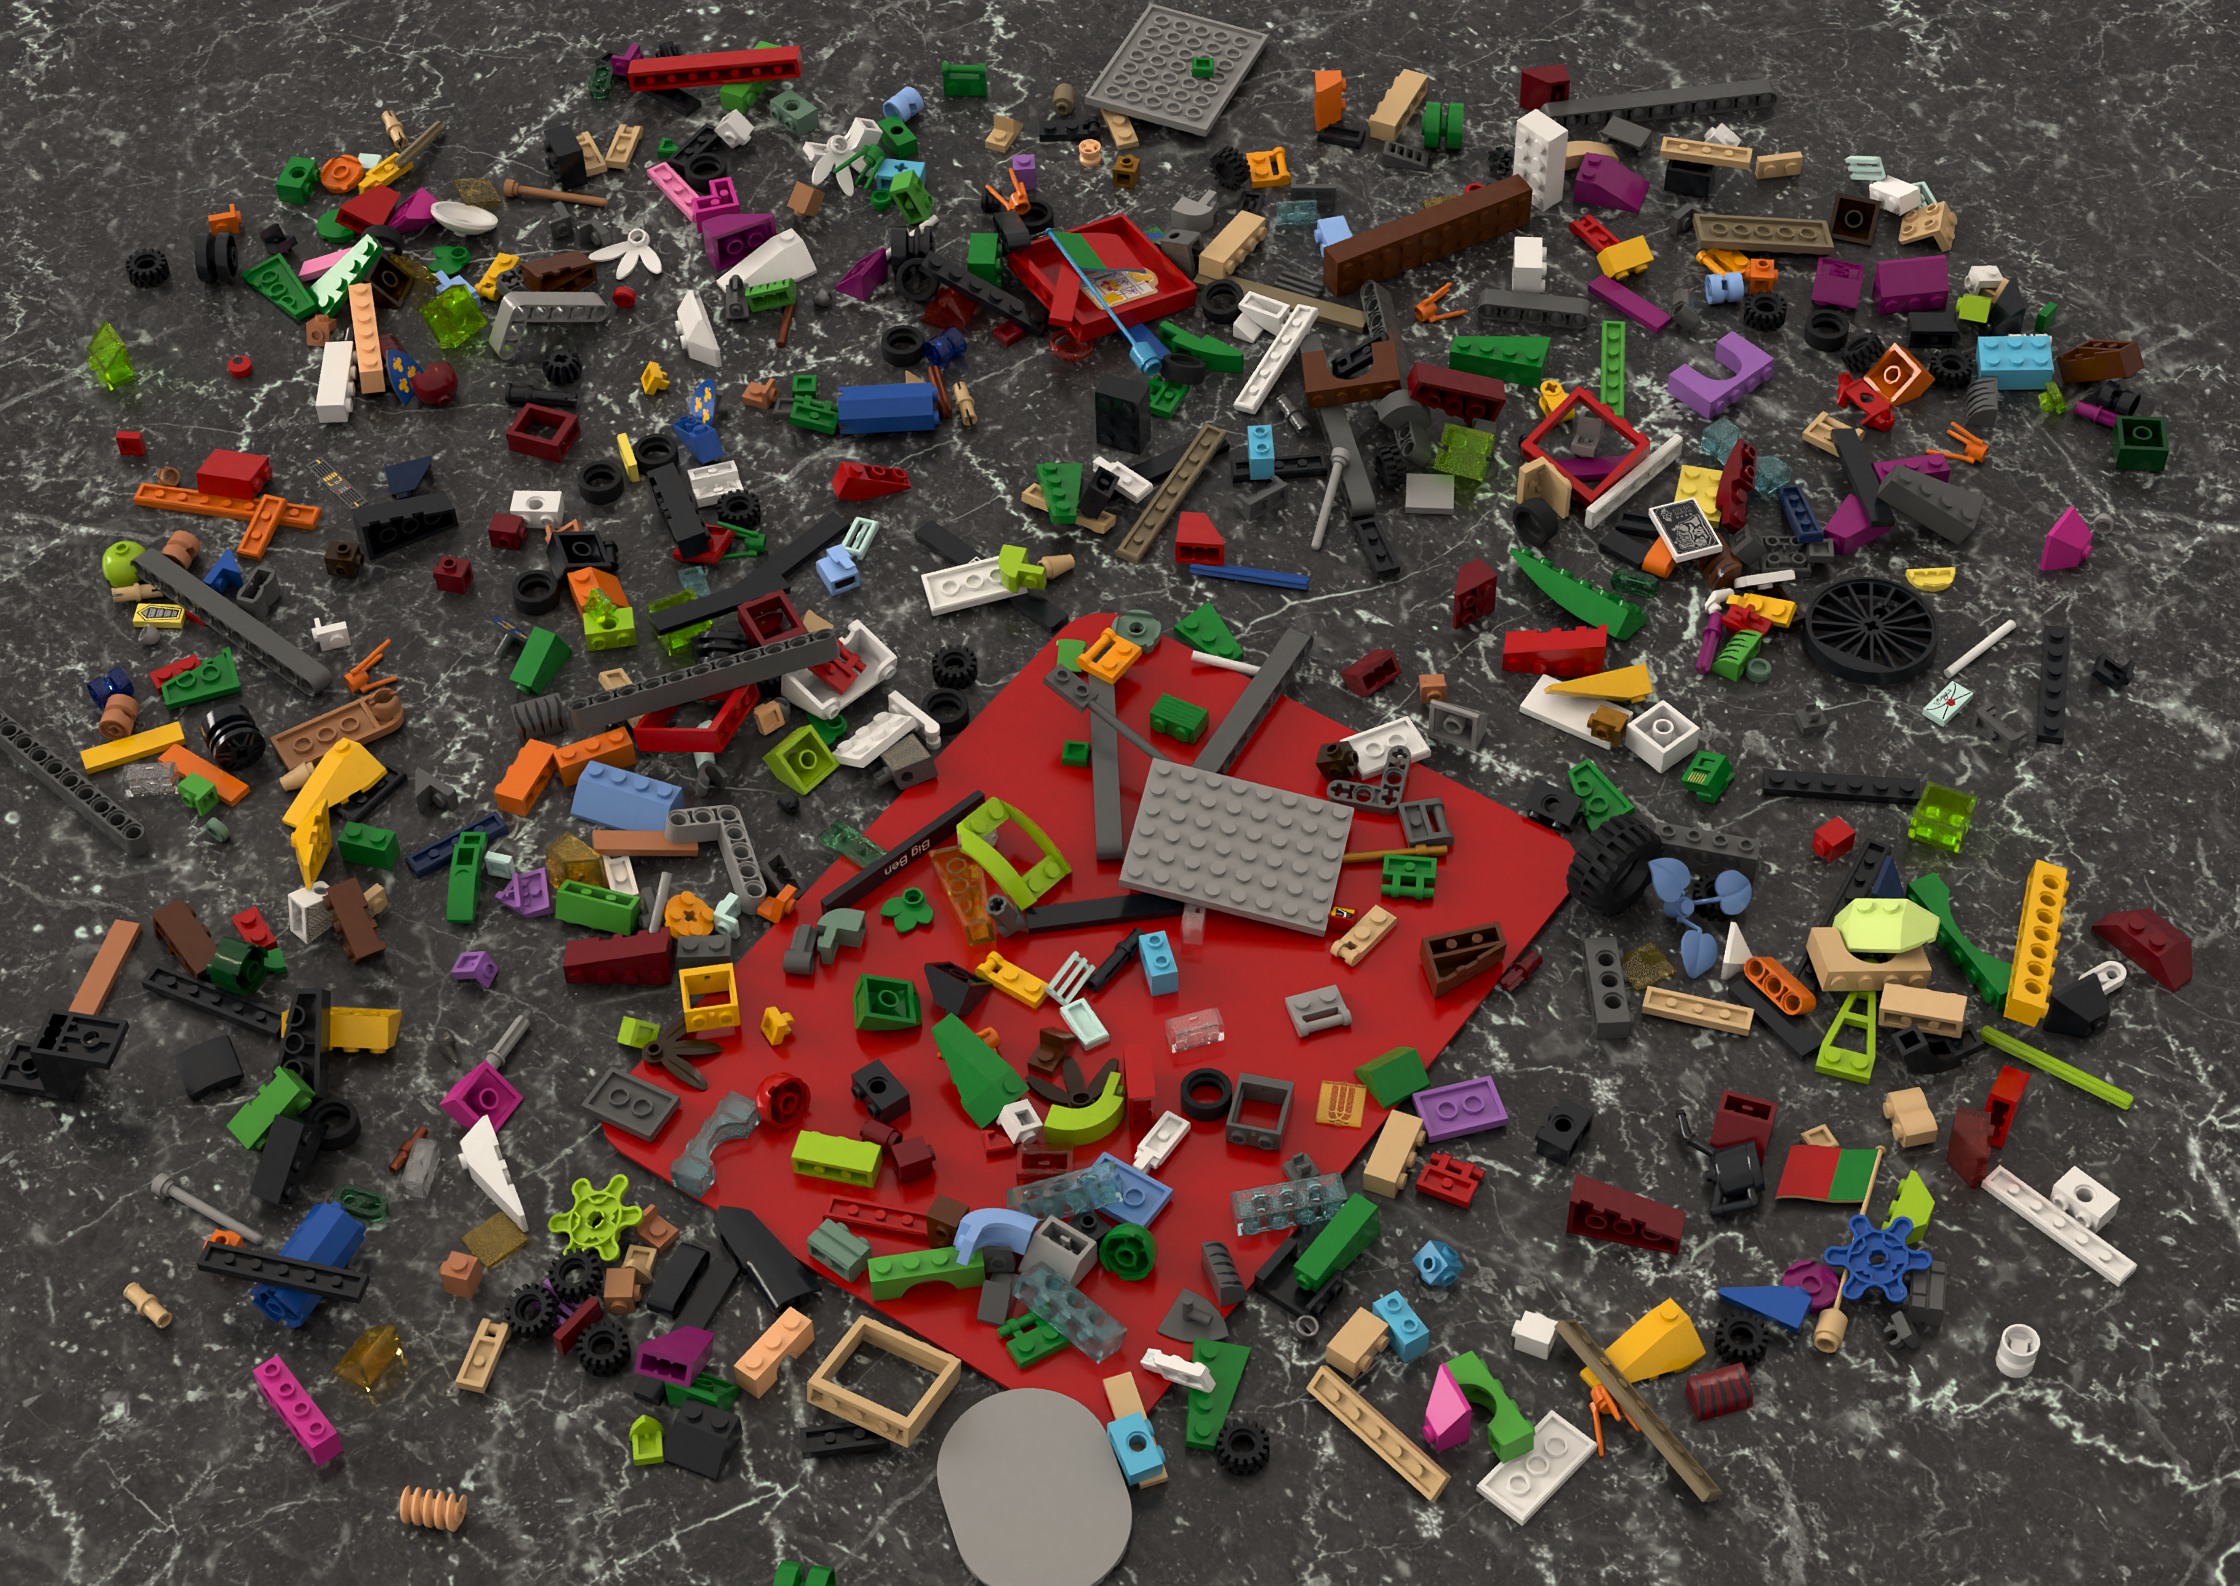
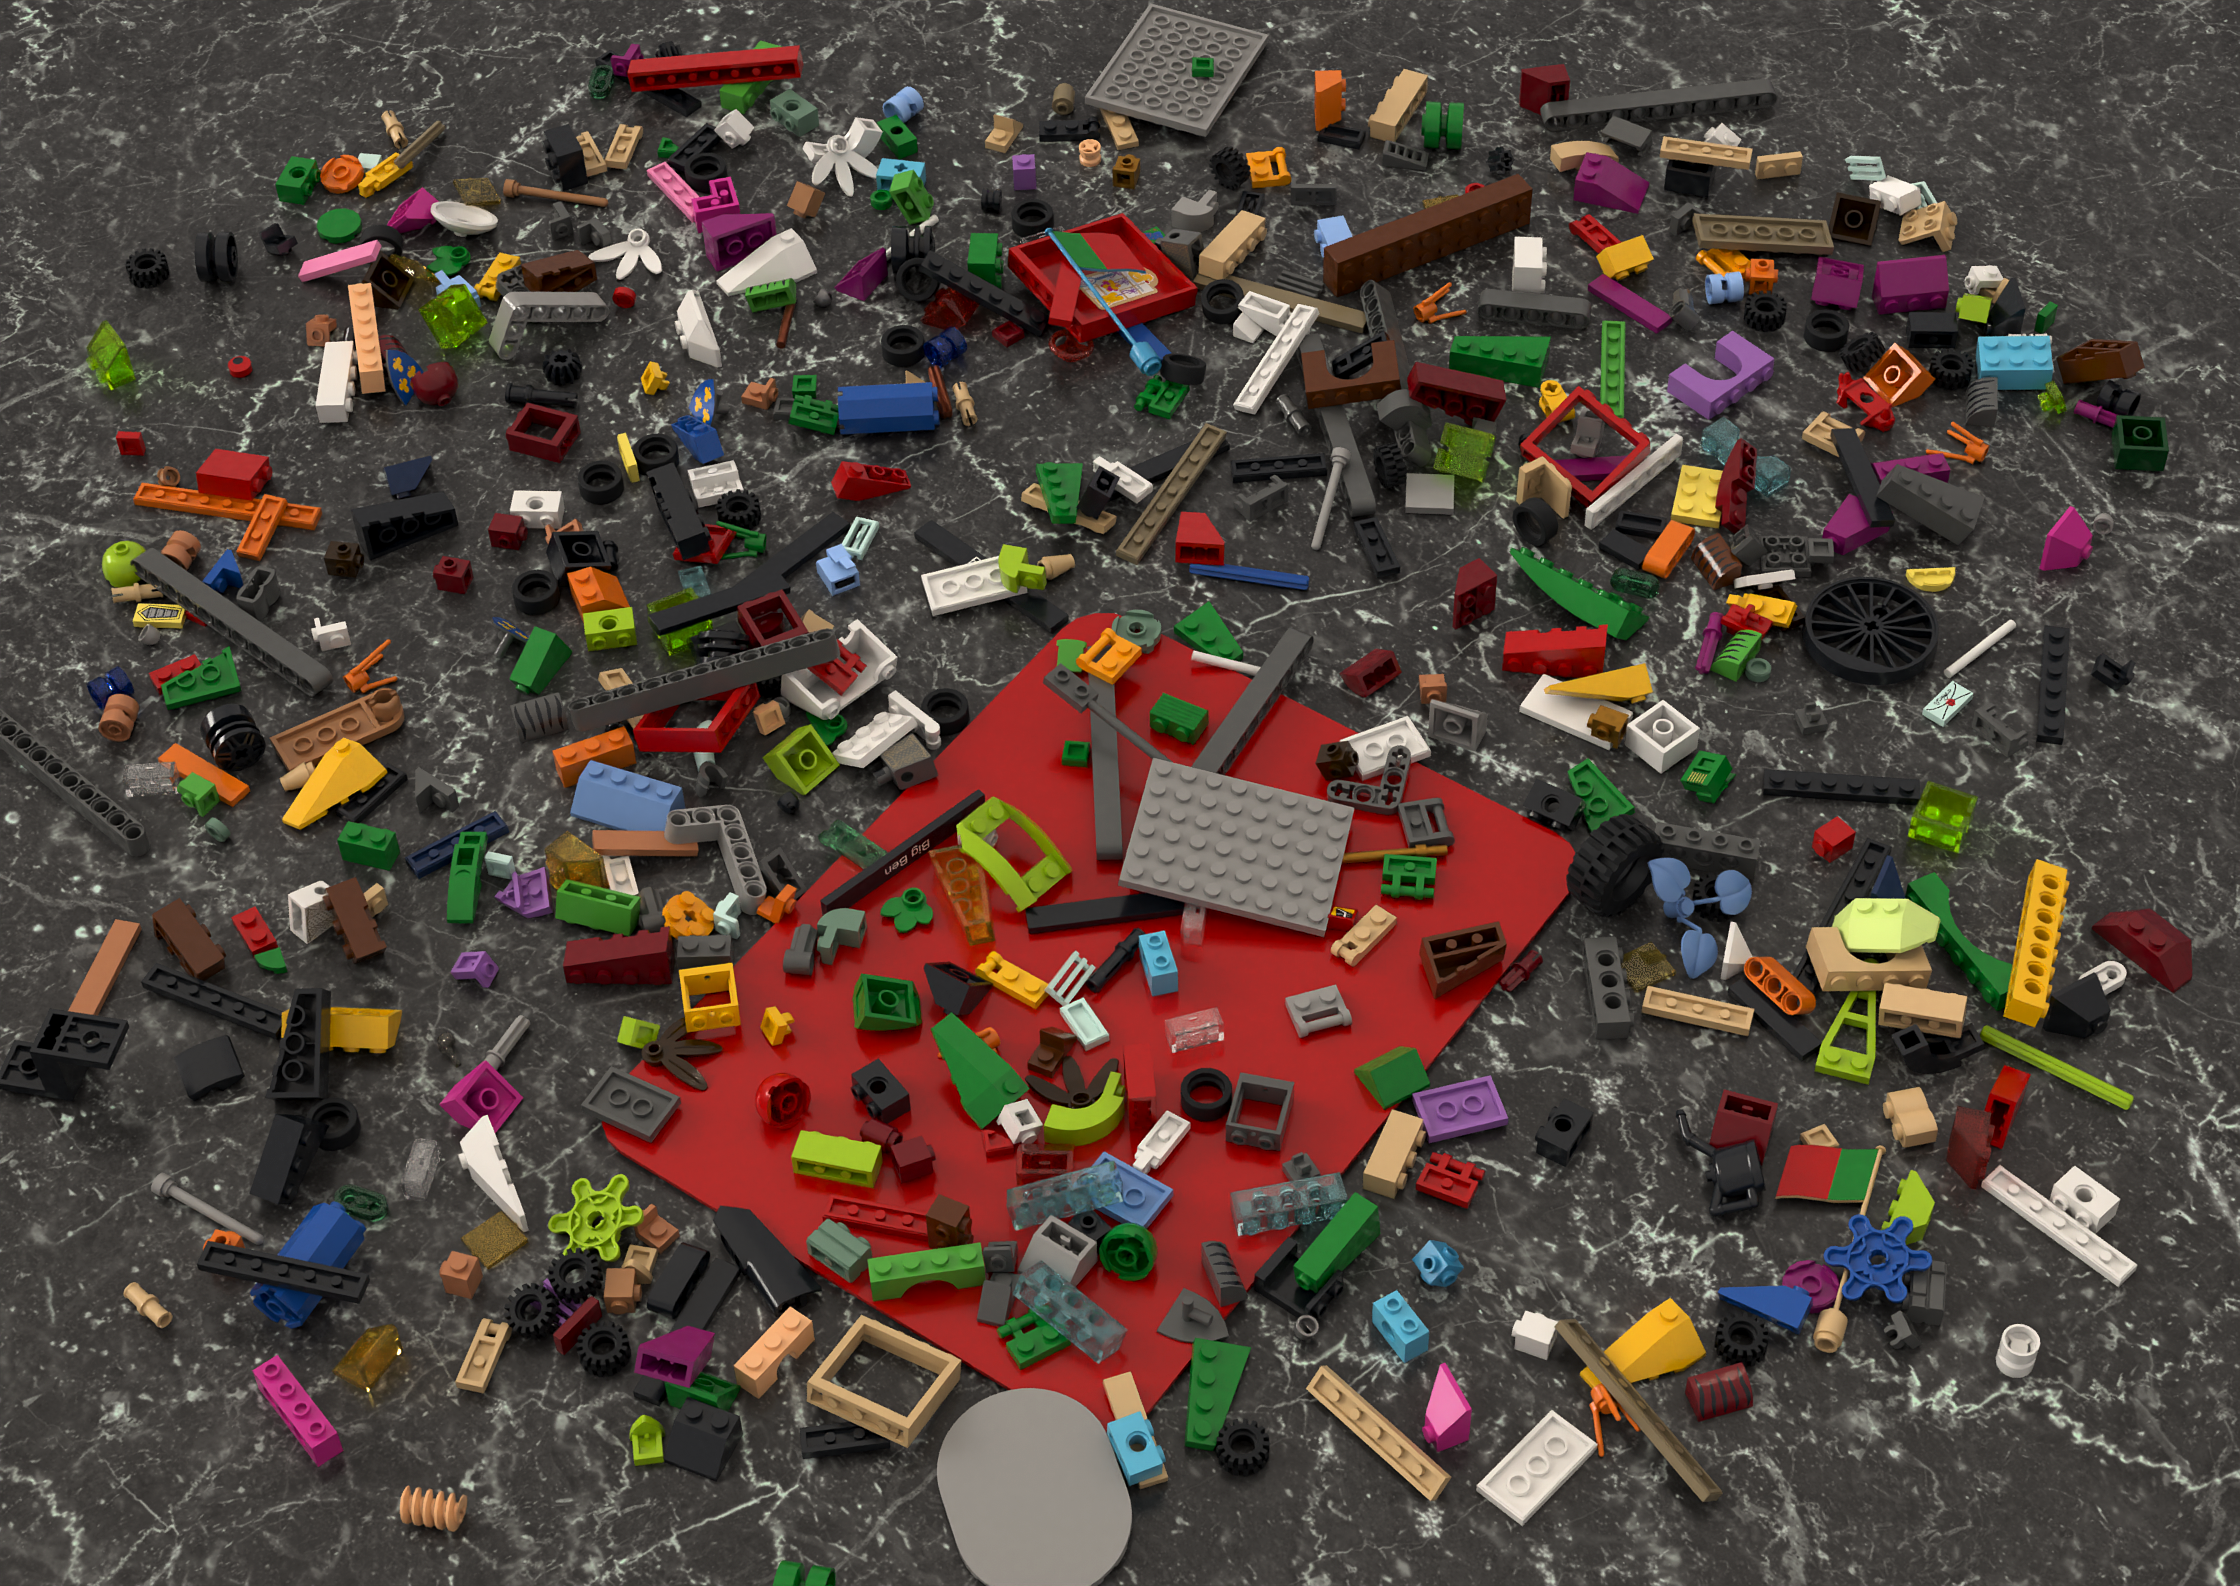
(132, 748): yellow tile -> none
(226, 221): orange bracket -> none
(238, 966): dark green brick -> none
(281, 286): green wing -> none
(284, 1095): bright green wedge -> none
(313, 842): yellow wedge -> none
(332, 288): wing -> none
(336, 483): dark grey sticker -> none
(368, 209): red slope -> none
(405, 1149): copper bar -> none
(526, 778): orange brick -> none
(599, 605): clear neon green tile -> none
(660, 902): light grey bar -> none
(733, 1119): clear light blue arch -> none
(736, 302): dark grey hinge -> none
(873, 158): green plant -> none
(950, 657): black tyre -> none
(970, 83): green plate -> none
(993, 1228): light blue arch -> none
(1007, 917): dark grey piece -> none
(1011, 232): black beam -> none
(1018, 200): orange plant -> none
(1123, 414): black brick -> none
(1178, 1371): white hinge -> none
(1212, 351): green slope -> none
(1260, 452): medium azure brick -> none
(1296, 212): clear light blue hips -> none
(1341, 1103): clear yellow piece -> none
(1358, 1343): tan brick -> none
(1508, 1431): bright green arch -> none
(1541, 157): white brick -> none
(1623, 1217): dark red wedge -> none
(1685, 530): tile -> none
(1716, 597): white arm -> none
(1799, 514): dark blue tile -> none

